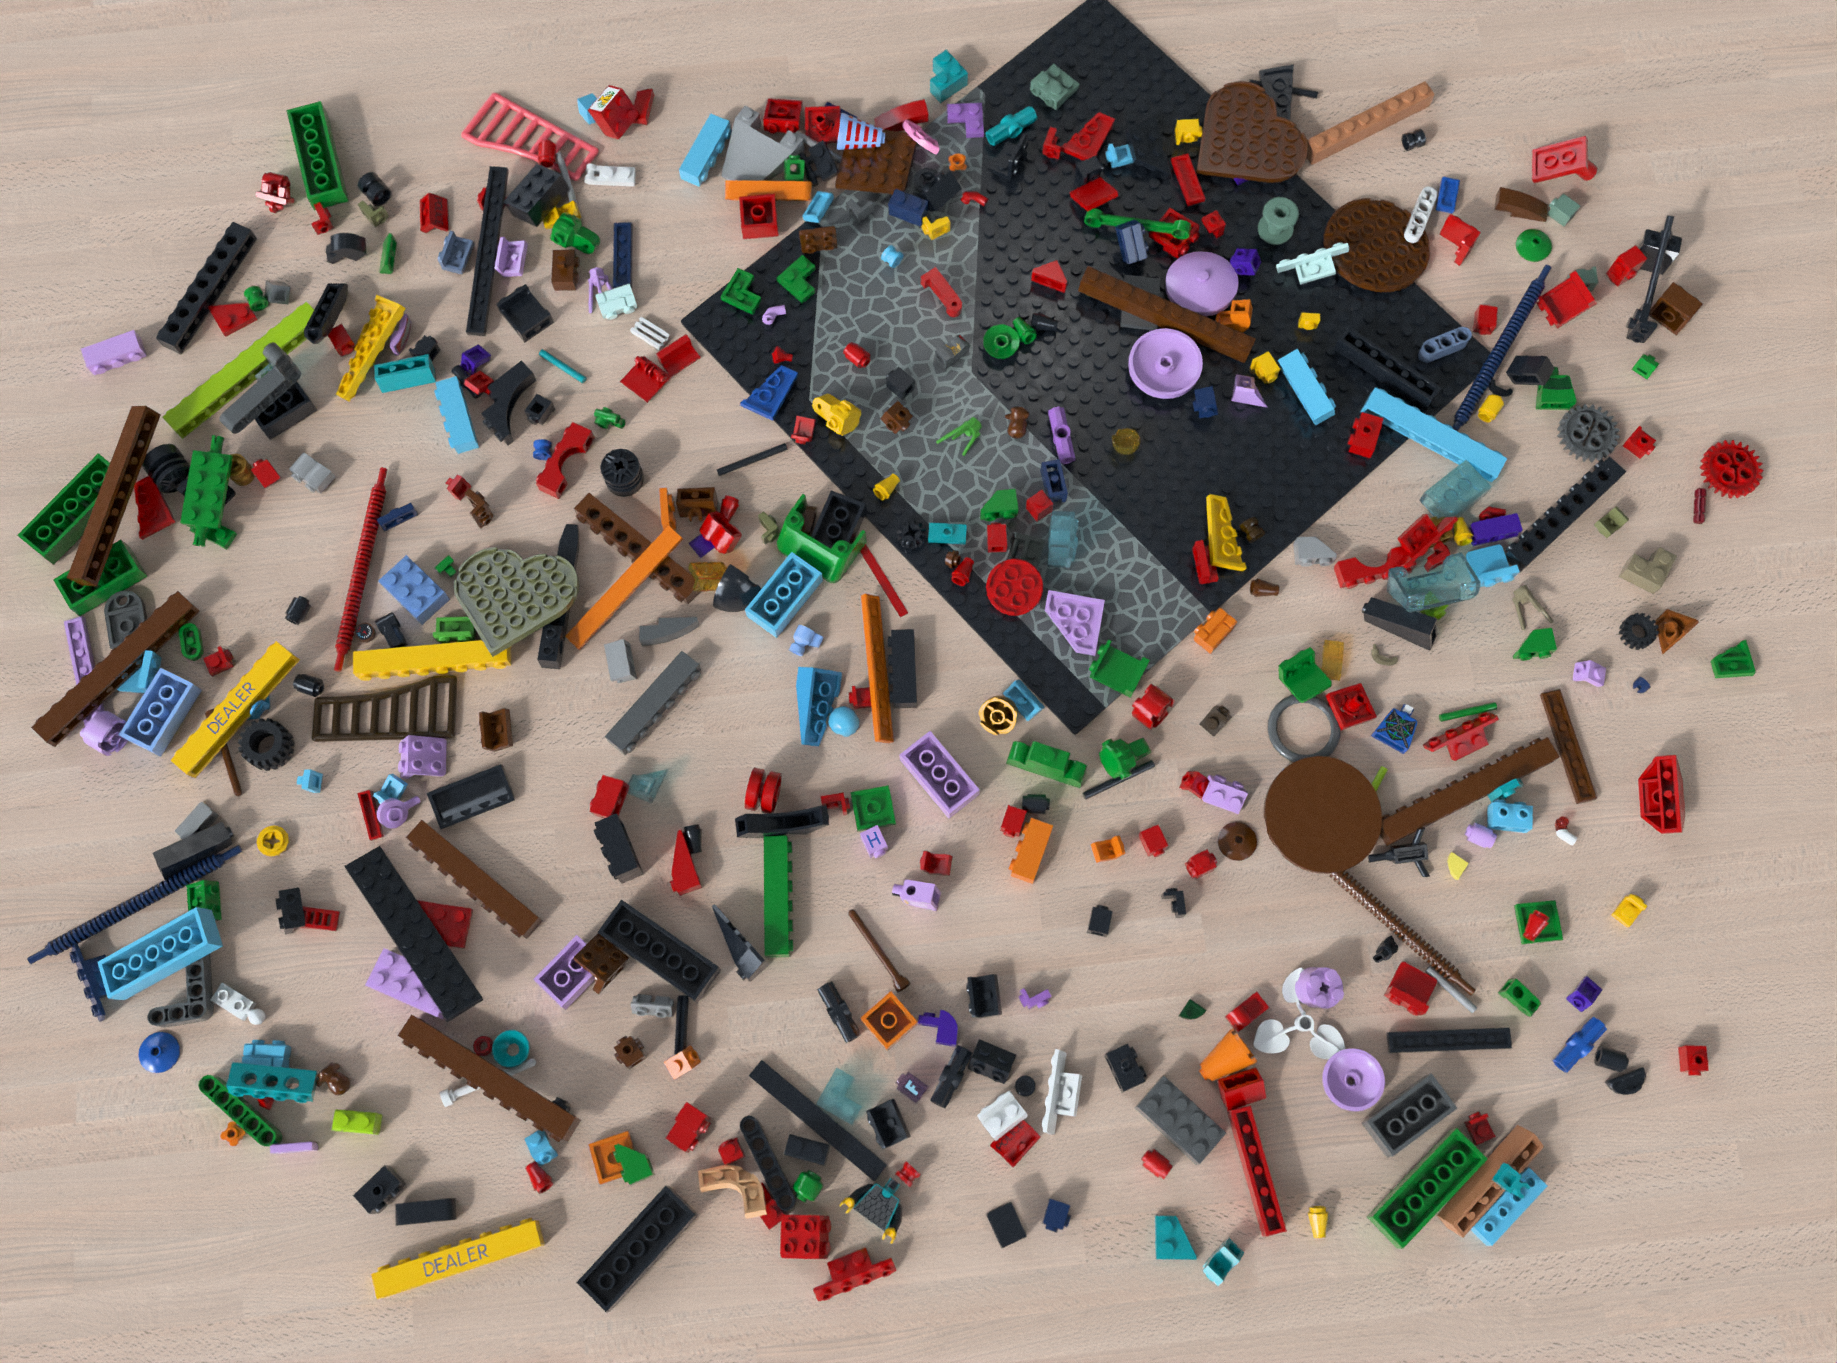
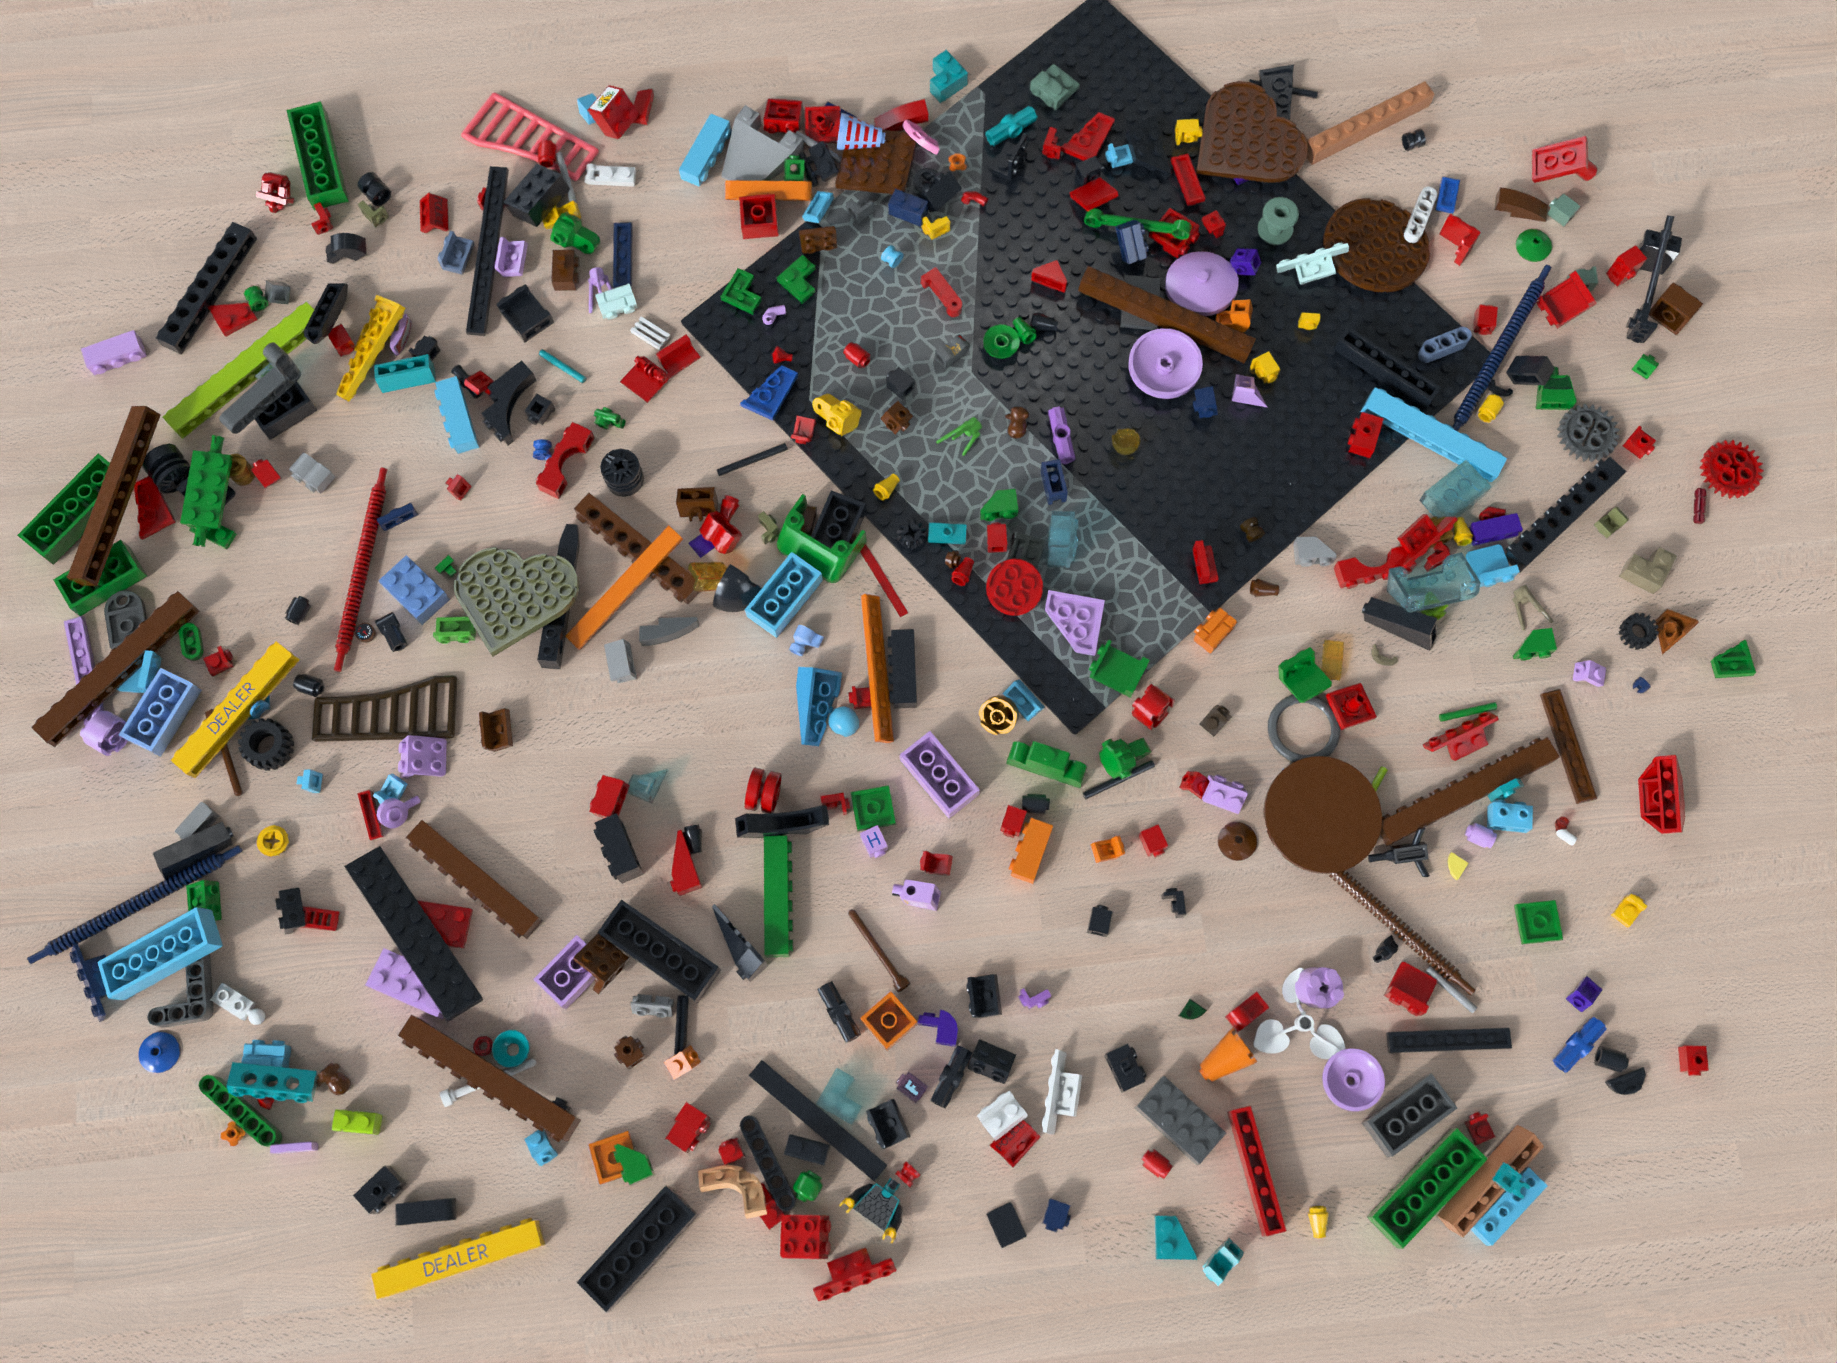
(388, 255): green slope -> none
(427, 659): yellow brick -> none
(471, 796): black slope -> none
(474, 358): dark purple bracket -> none
(481, 513): reddish brown bracket -> none
(539, 1178): red cone -> none
(653, 703): dark grey brick -> none
(667, 508): orange plate -> none
(970, 114): medium lavender plate -> none
(1025, 1086): black tile -> none
(1039, 505): red brick -> none
(1201, 864): red brick -> none
(1222, 541): yellow wing -> none
(1242, 1089): red brick -> none
(1307, 387): medium azure brick -> none
(1397, 729): torso -> none
(1520, 996): green leg -> none
(1535, 925): red cone -> none

